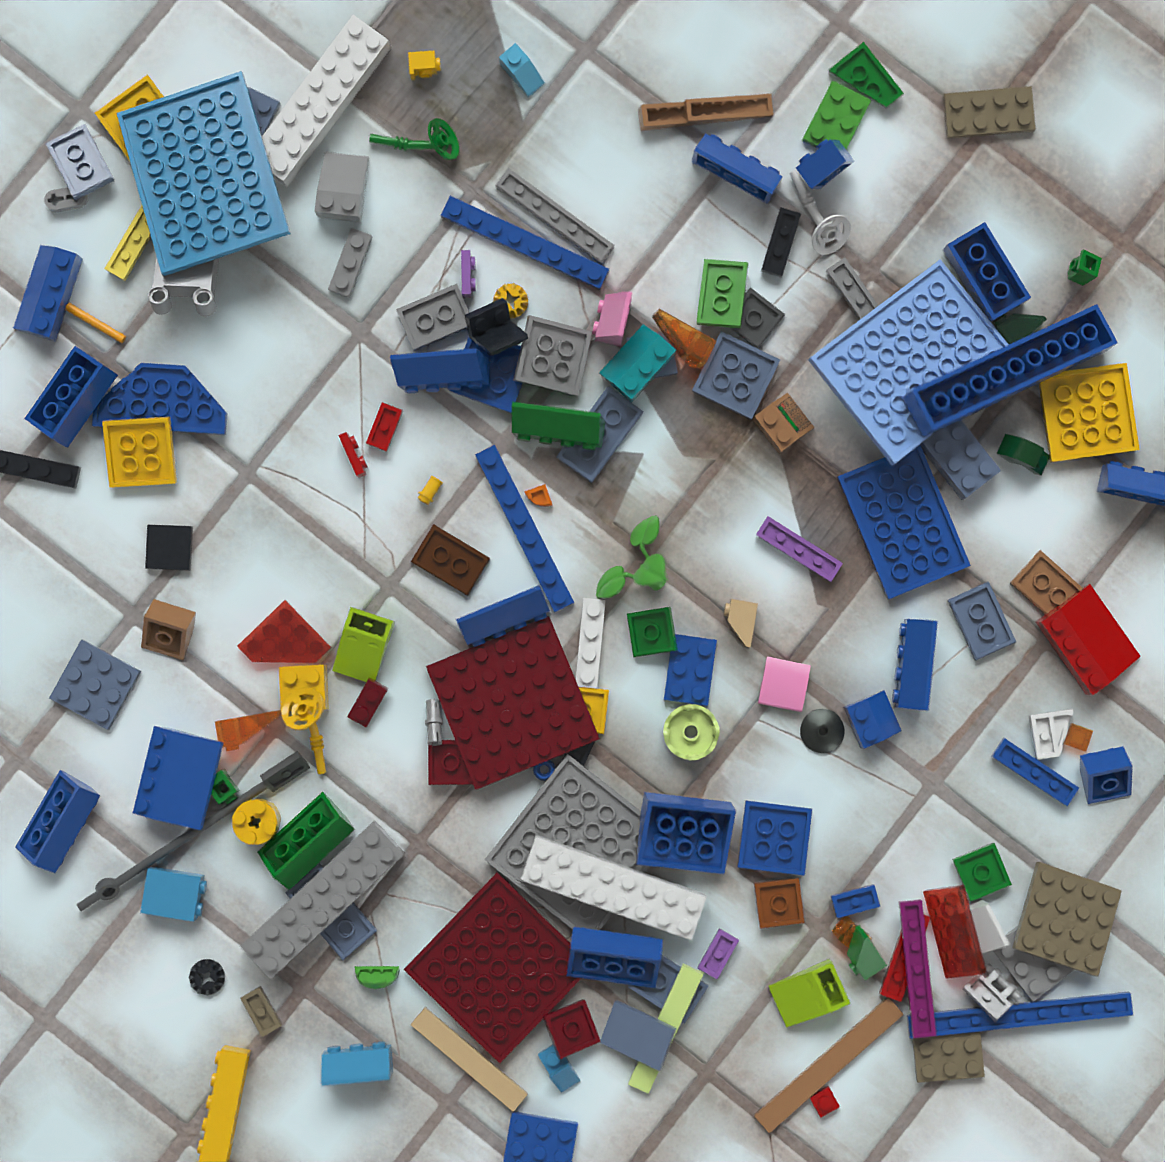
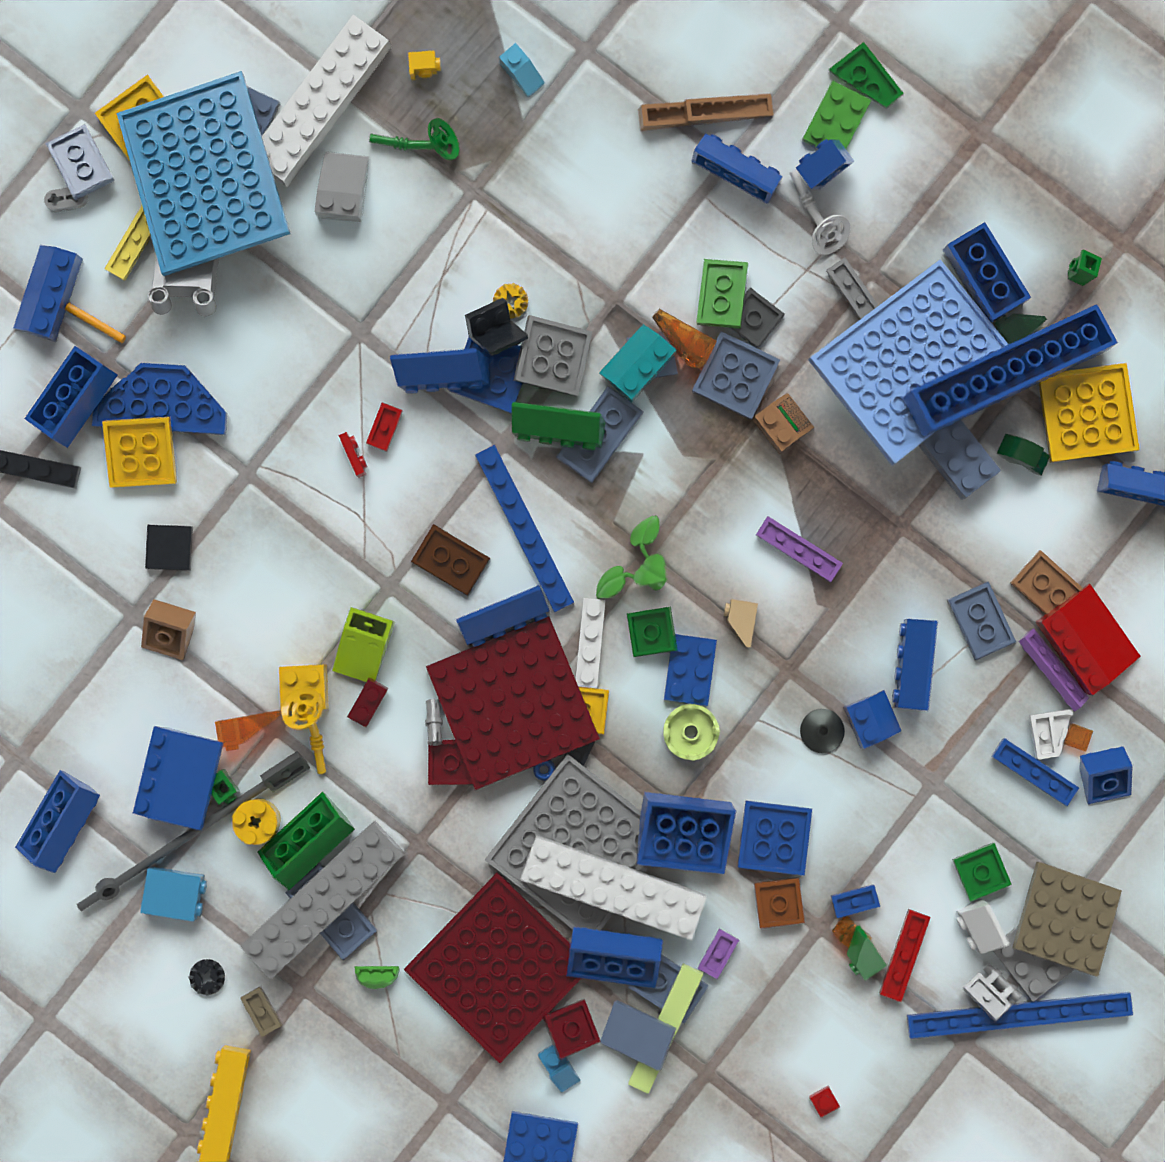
(95, 684): sand blue plate -> none
(284, 639): clear red plate -> none
(350, 262): light grey plate -> none
(356, 1064): dark azure slope -> none
(429, 491): yellow pin -> none
(434, 317): light grey plate -> none
(467, 265): medium lavender plate -> none
(469, 1059): tan tile -> none
(524, 242): blue plate -> none
(539, 496): orange tile -> none
(554, 216): light grey tile -> none
(613, 318): bright pink slope -> none
(781, 242): black plate -> none
(784, 684): bright pink slope -> none
(809, 993): lime slope -> none
(828, 1064): medium nougat tile -> none
(903, 522): blue plate -> none
(917, 968): magenta plate -> none
(948, 1057): dark tan plate -> none
(954, 931): clear red plate -> none
(989, 112): dark tan plate -> none
(1053, 669): none -> medium lavender plate

